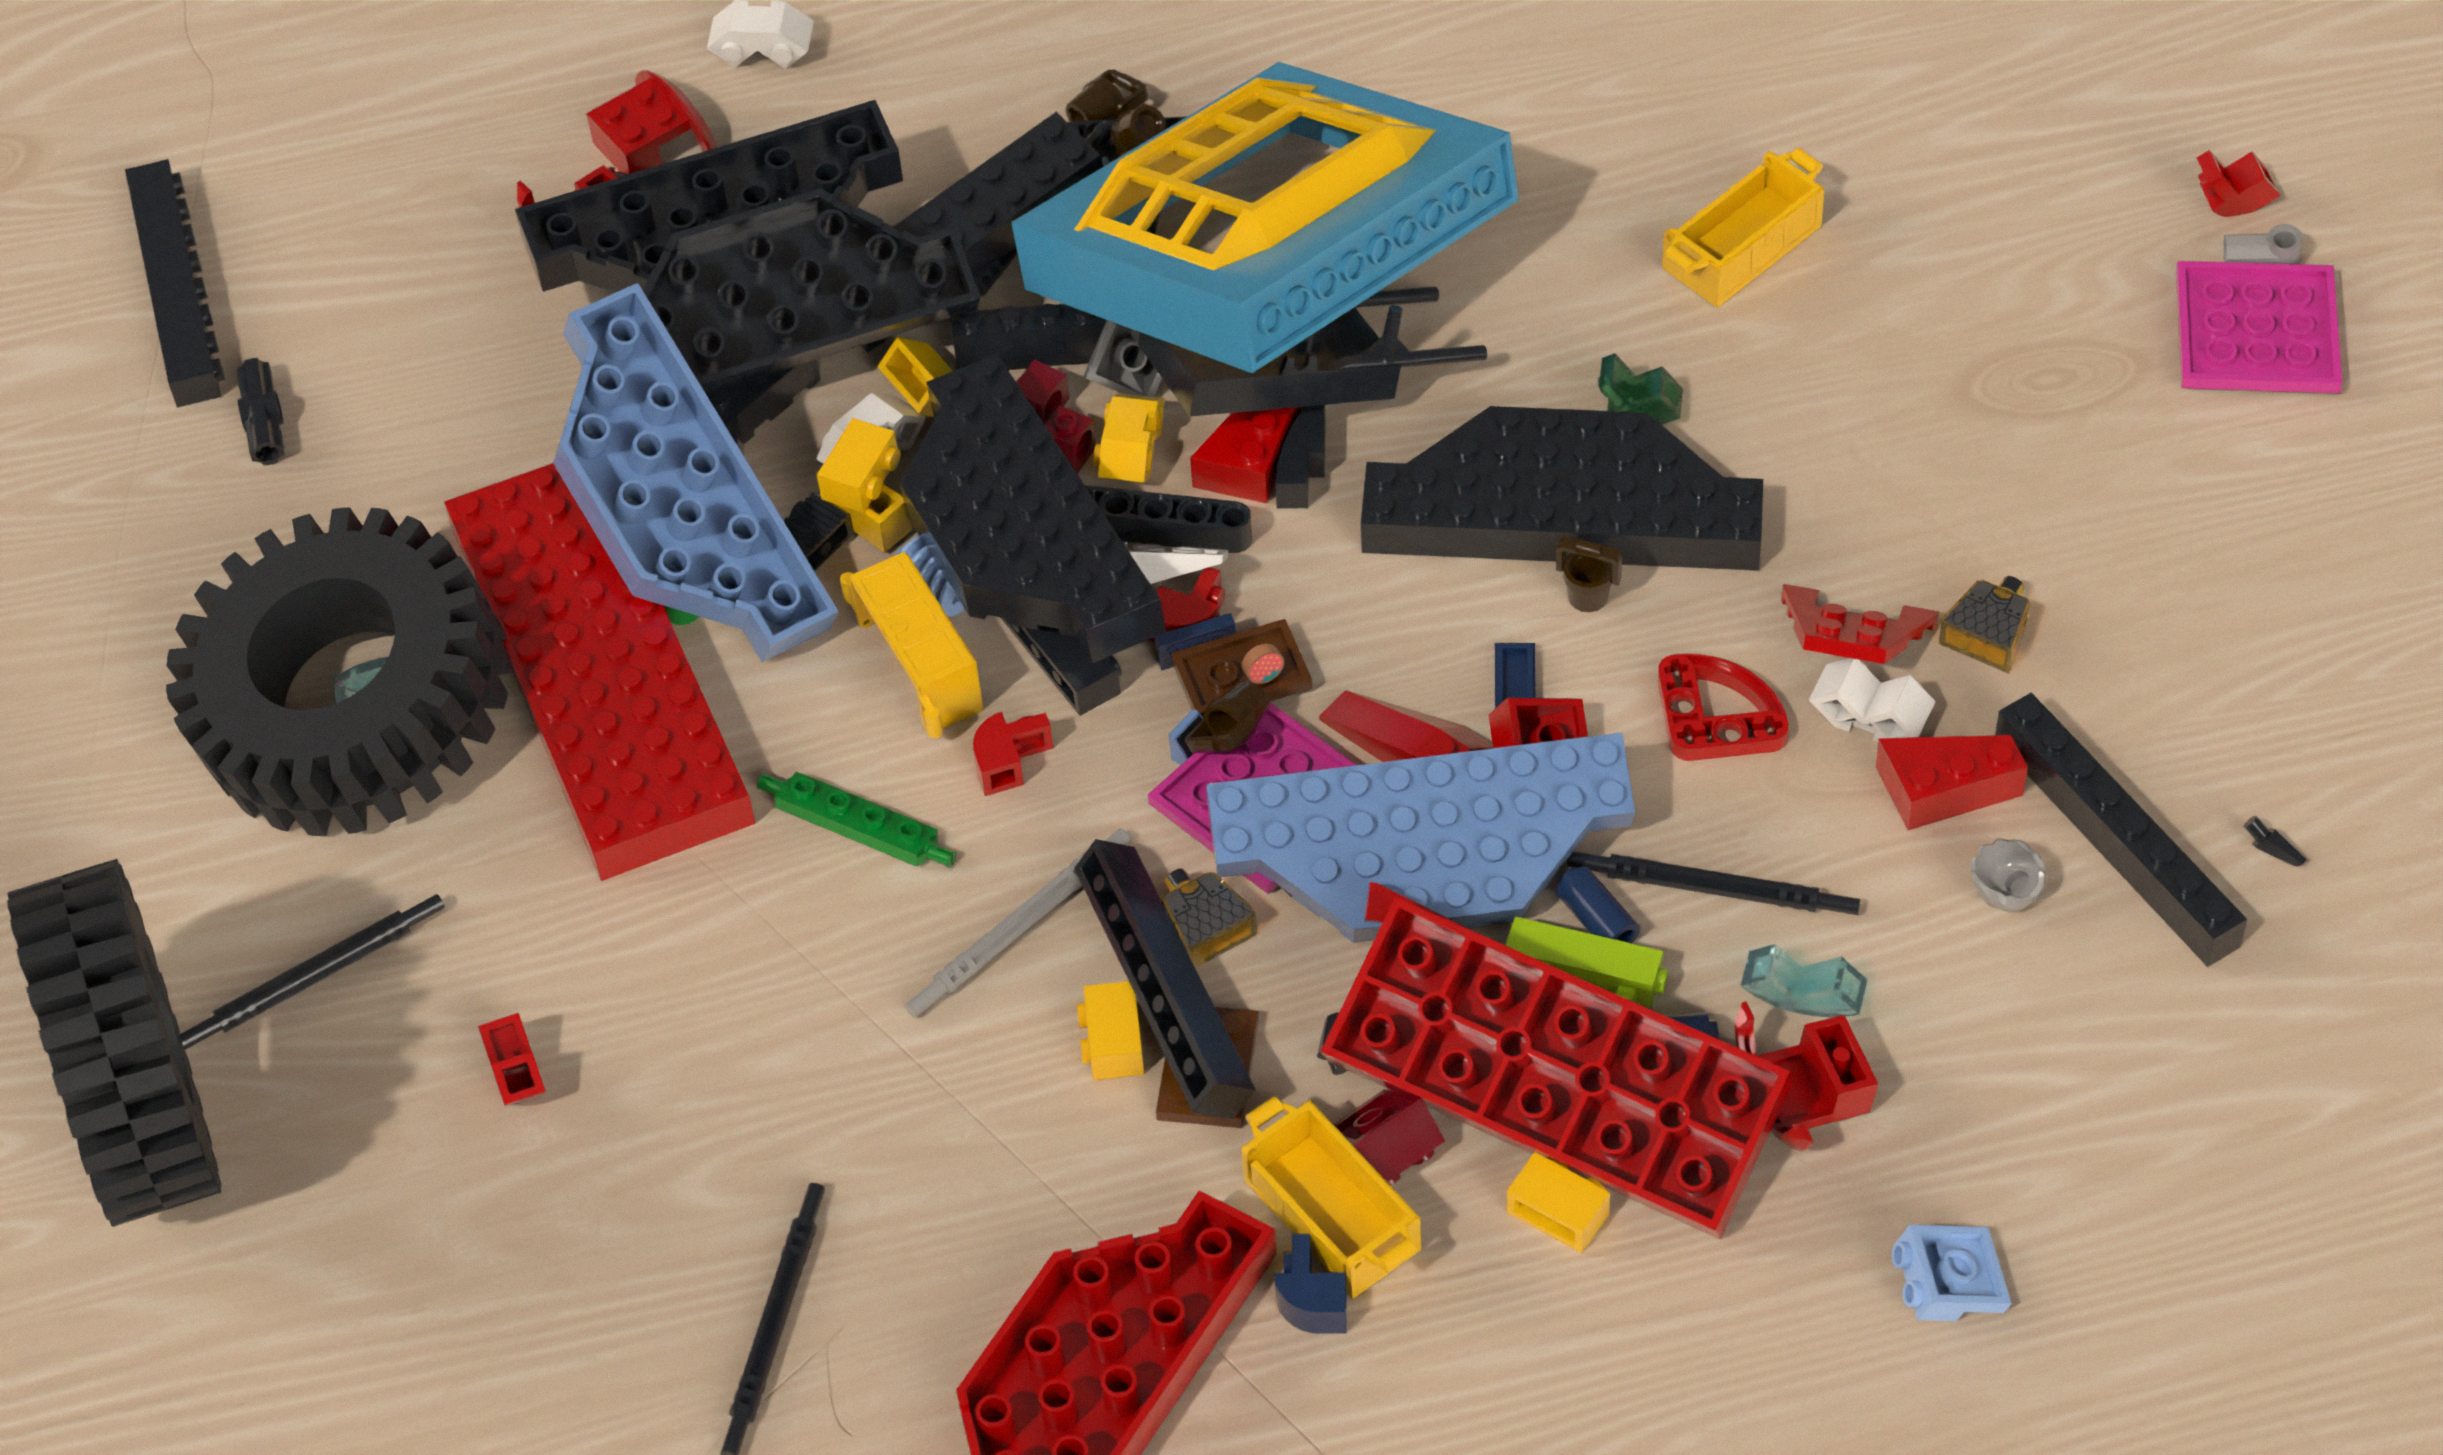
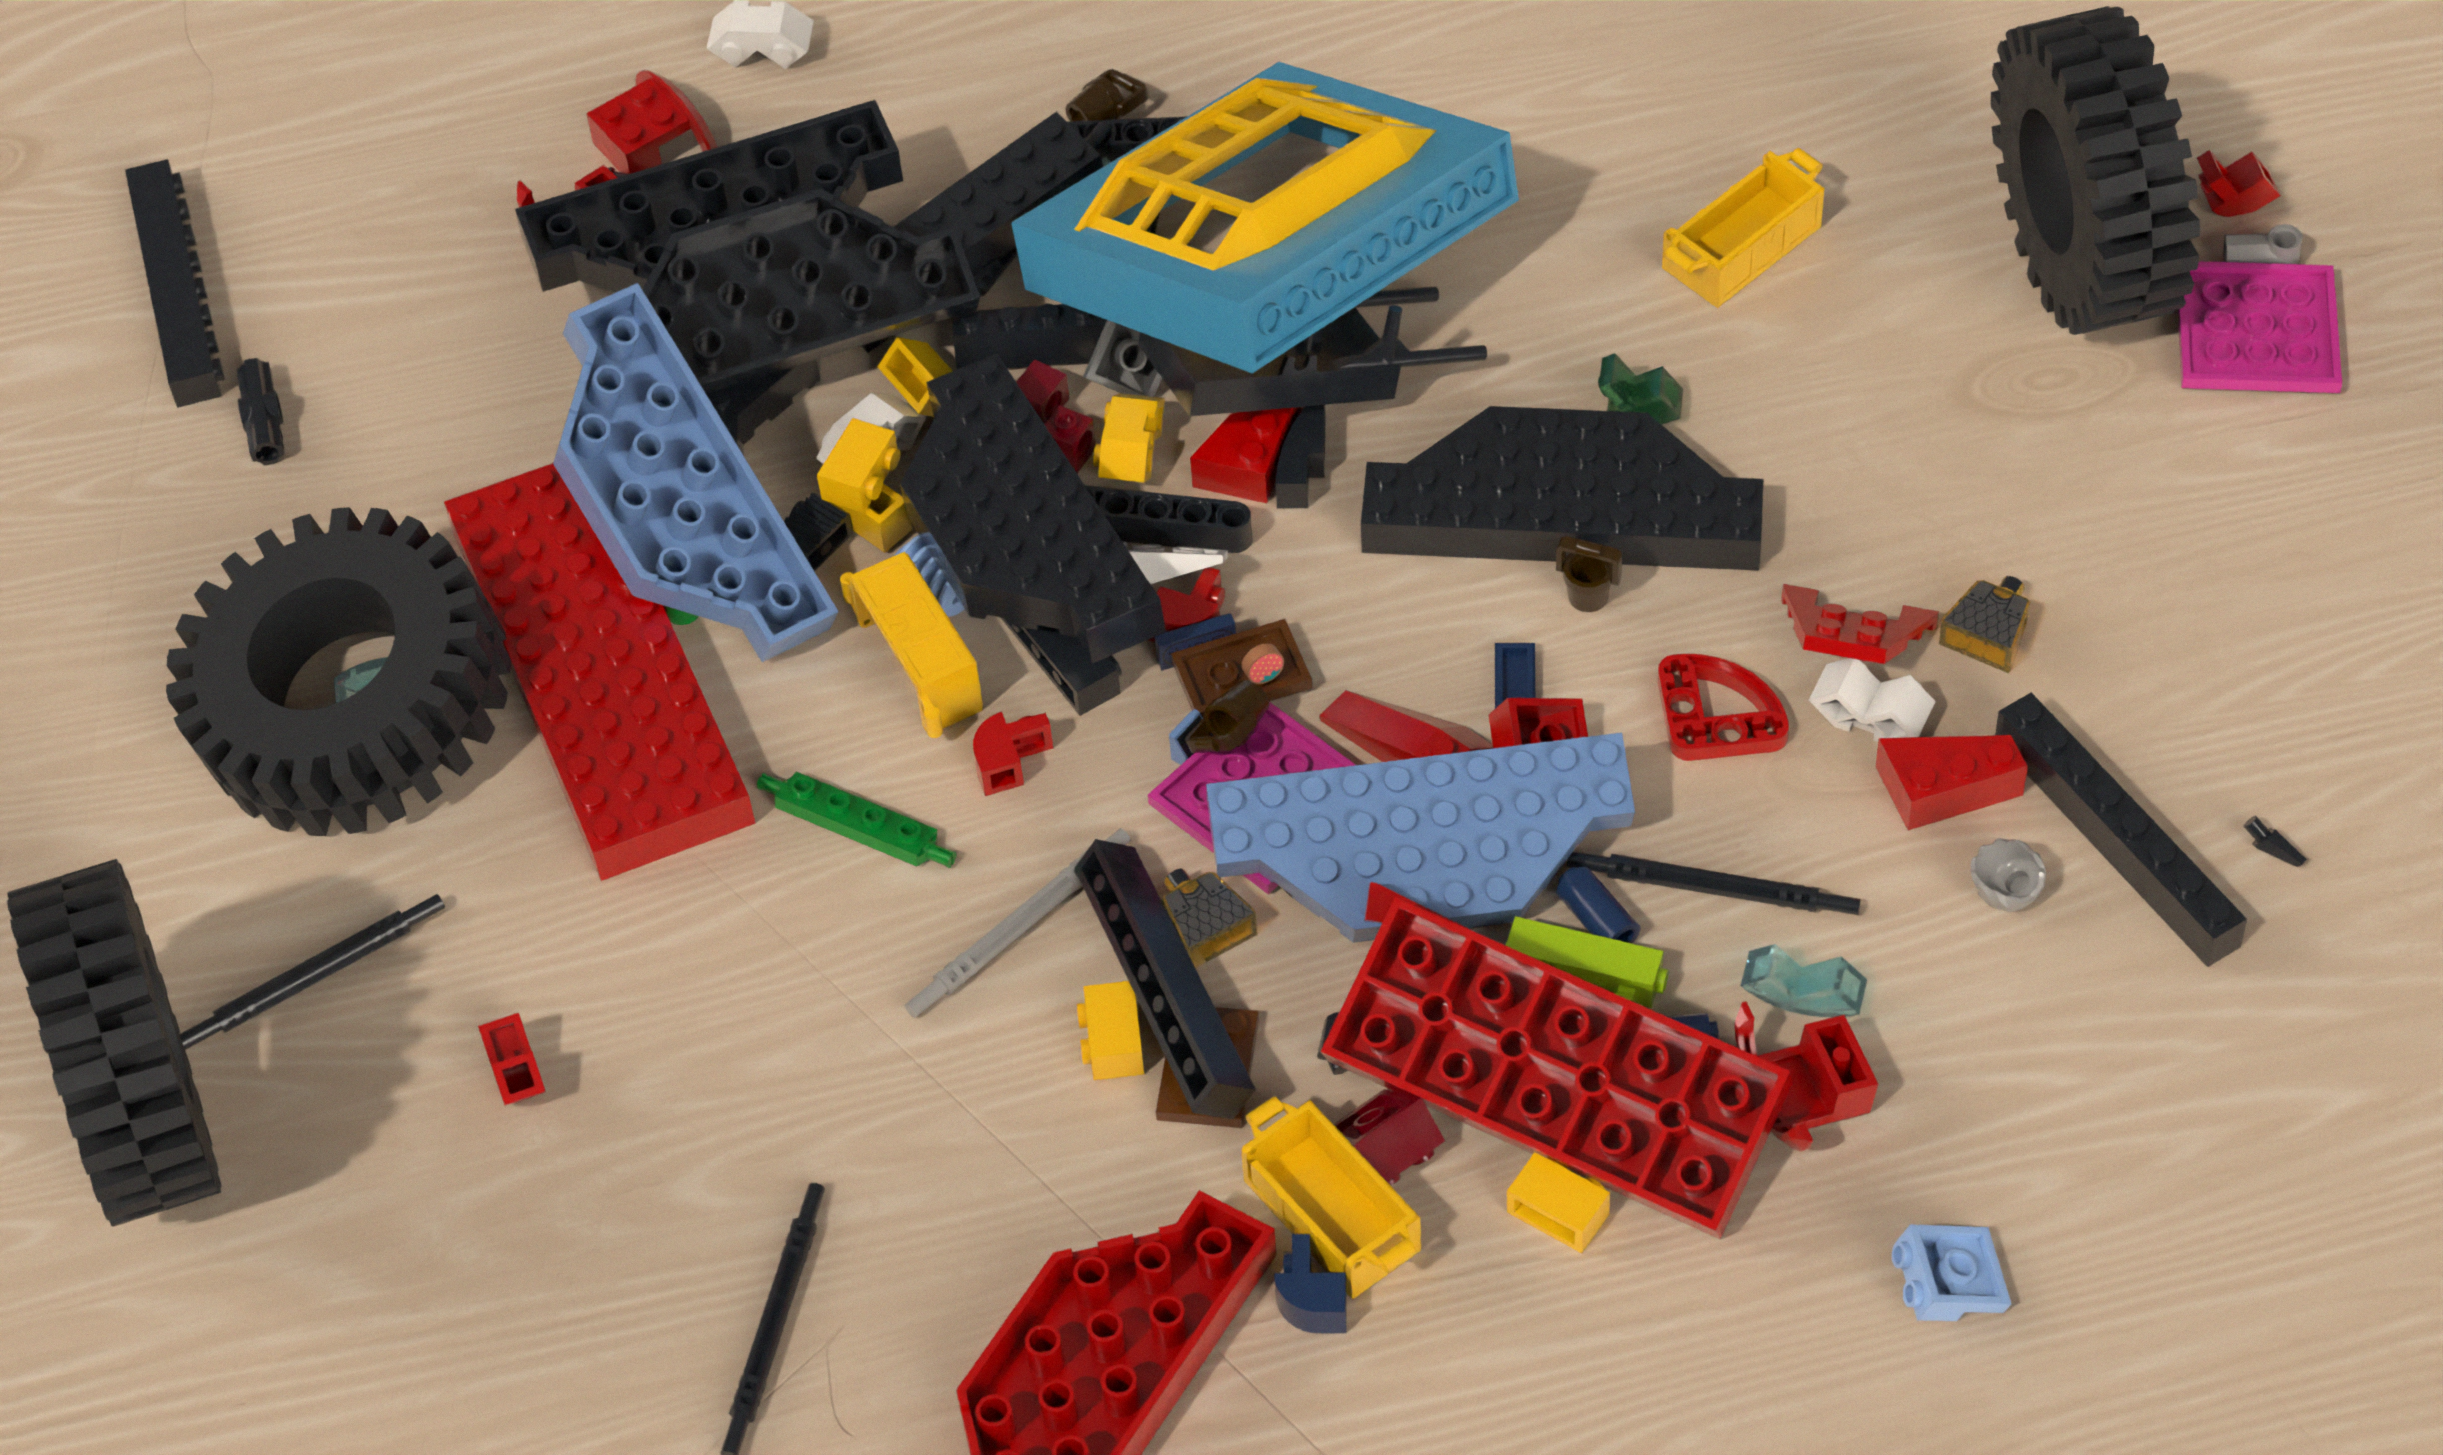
(1135, 128): dark brown piece -> none
(2095, 169): none -> black tyre

